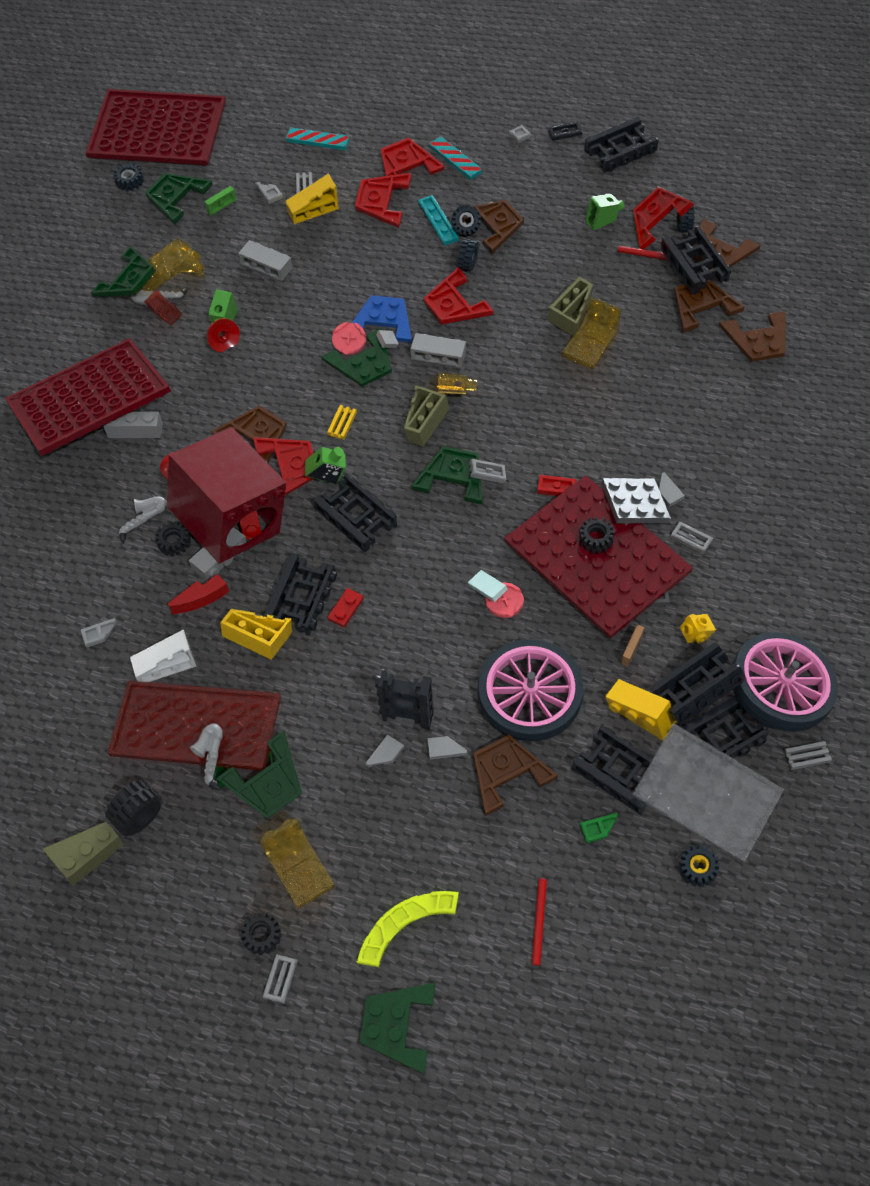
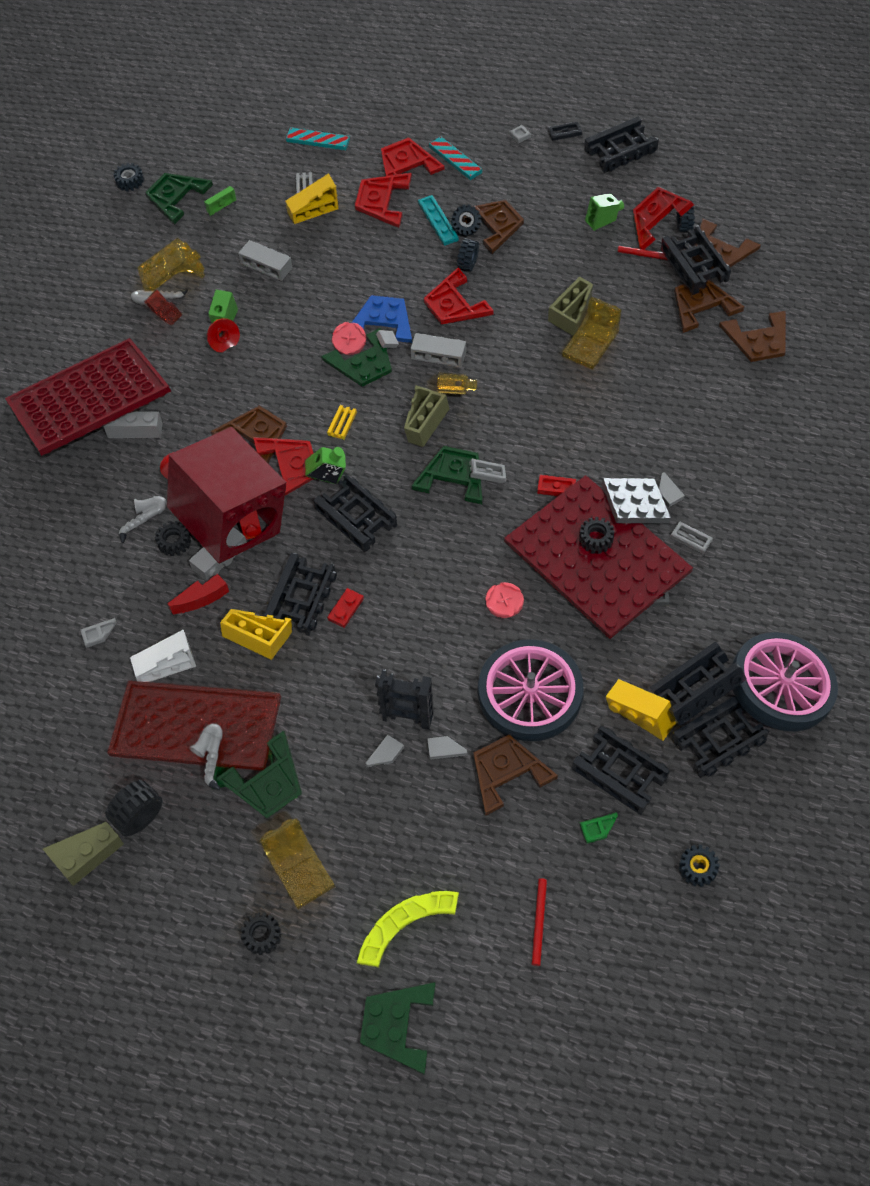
(130, 279): dark green wing -> none
(156, 127): dark red plate -> none
(270, 192): light grey tile -> none
(275, 997): light grey tile -> none
(487, 585): light aqua tile -> none
(632, 645): medium nougat tile -> none
(697, 628): yellow brick -> none
(708, 792): clear plate -> none
(826, 759): light grey tile -> none

